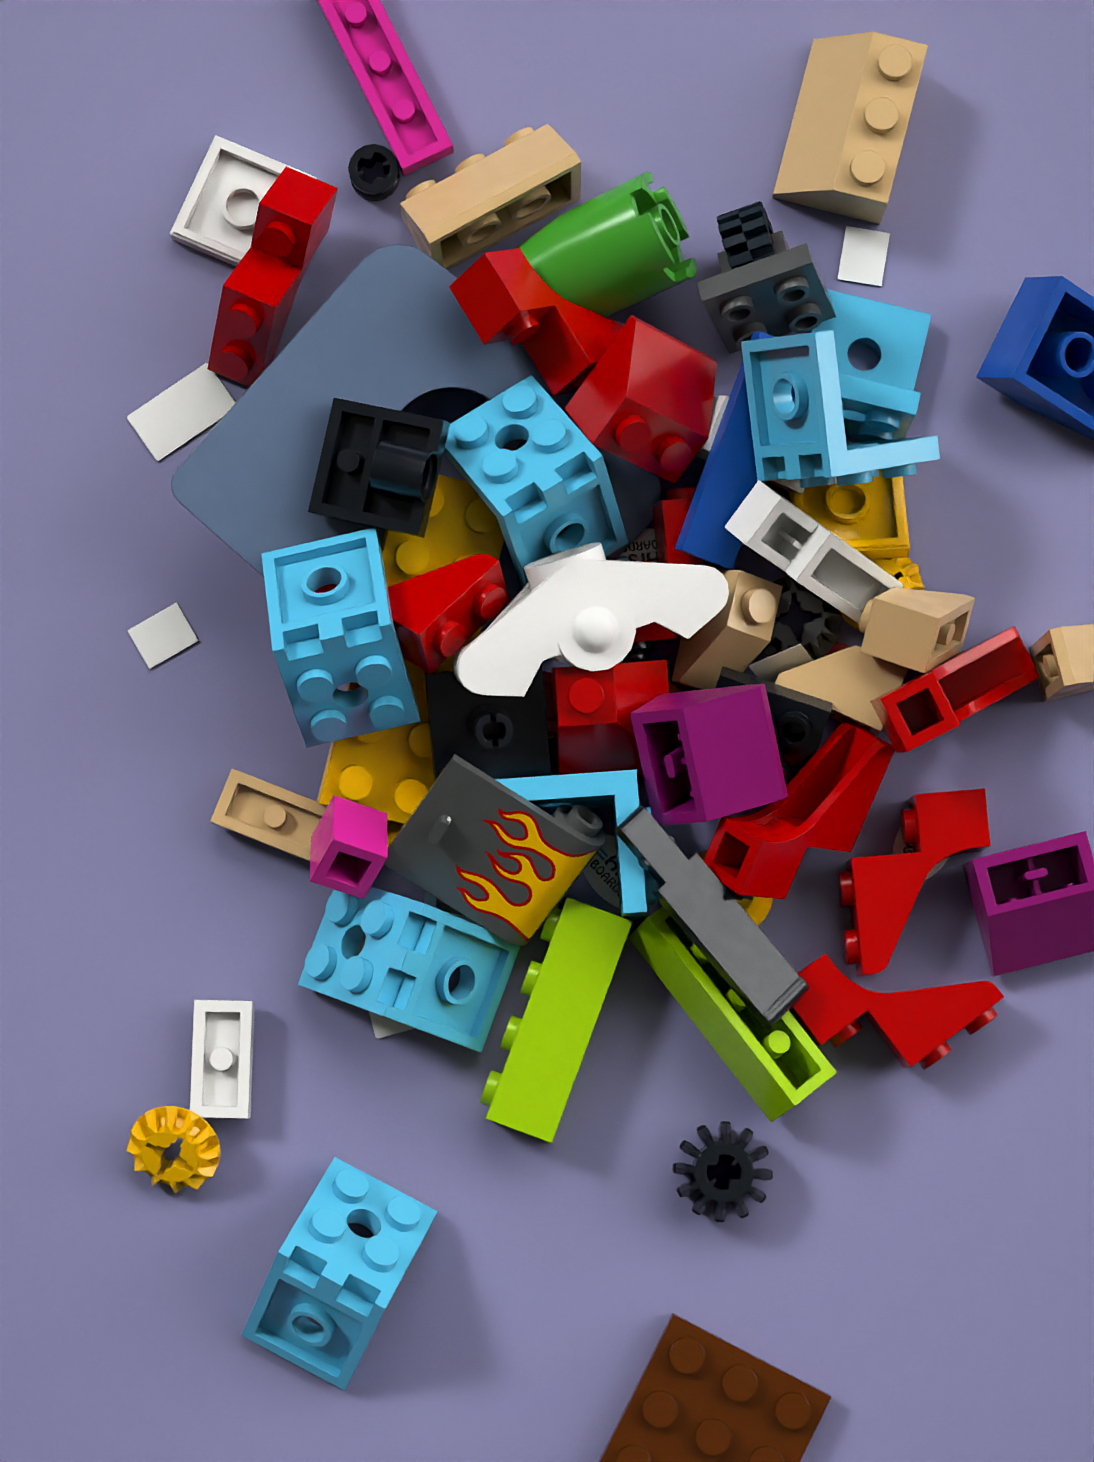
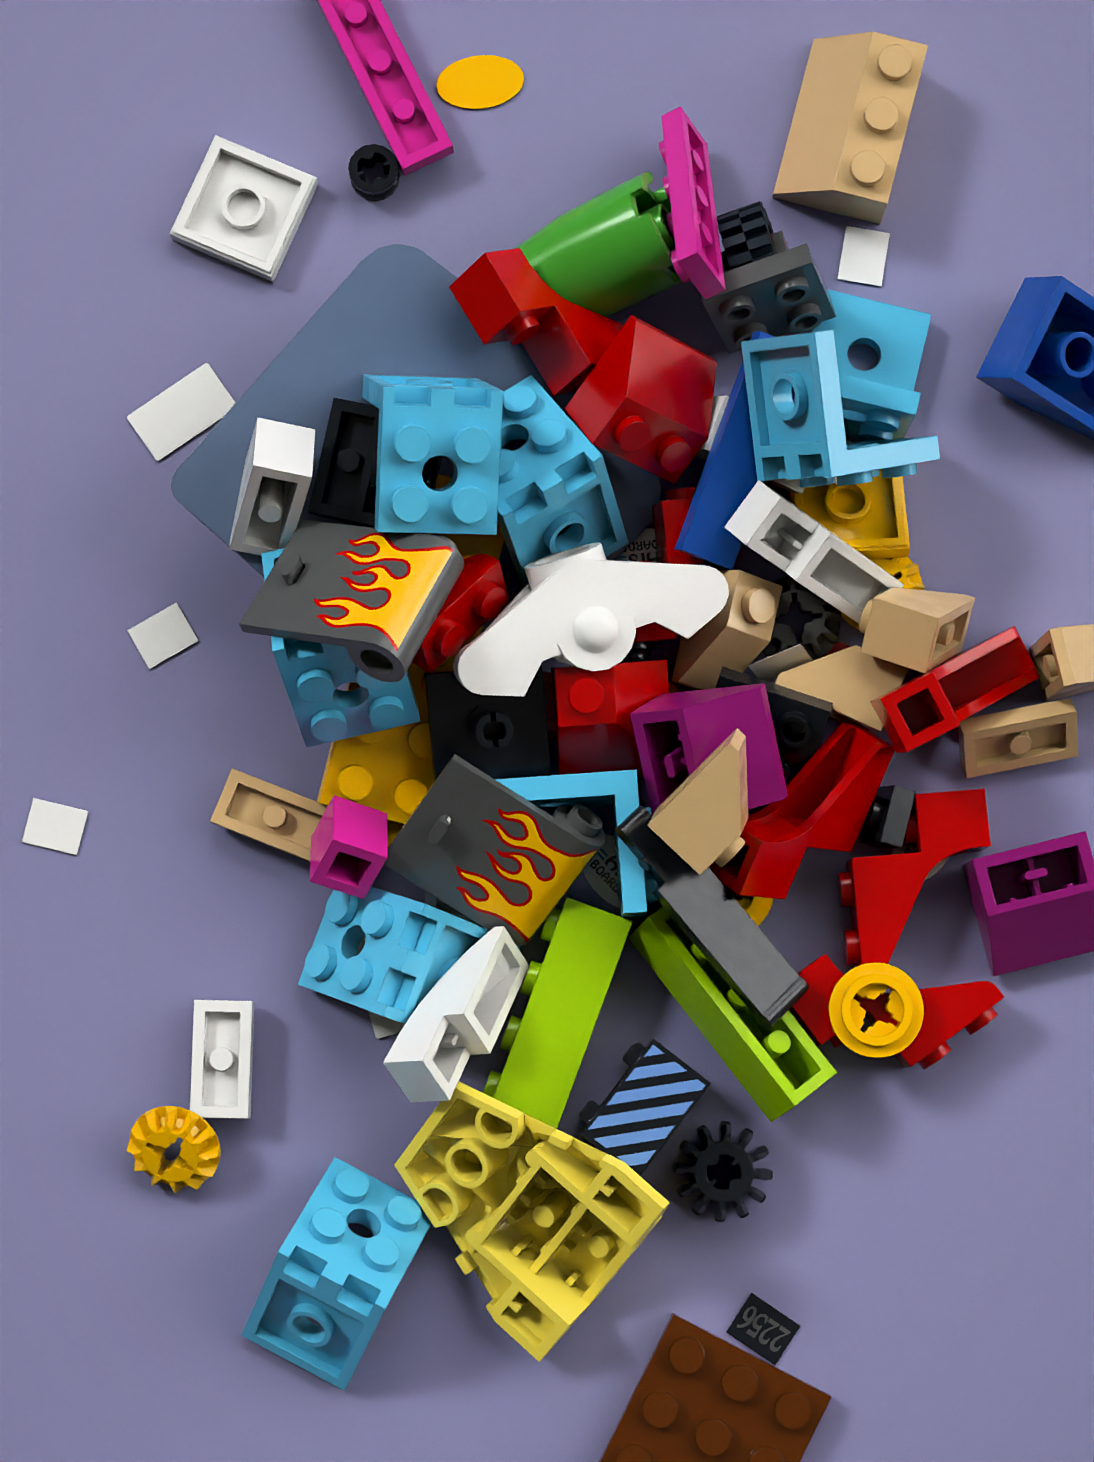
(55, 826): none -> white sticker
(265, 282): red arch -> none
(272, 486): none -> white slope
(357, 592): none -> dark grey door
(431, 419): none -> medium azure bracket
(457, 1018): none -> white slope
(480, 82): none -> yellow sticker
(493, 196): tan slope -> none
(529, 1211): none -> light yellow wedge
(643, 1105): none -> container
(692, 205): none -> dark pink plate
(709, 808): none -> tan slope
(763, 1329): none -> black sticker
(888, 817): none -> black plate
(903, 1004): none -> yellow gear
(1018, 738): none -> tan plate

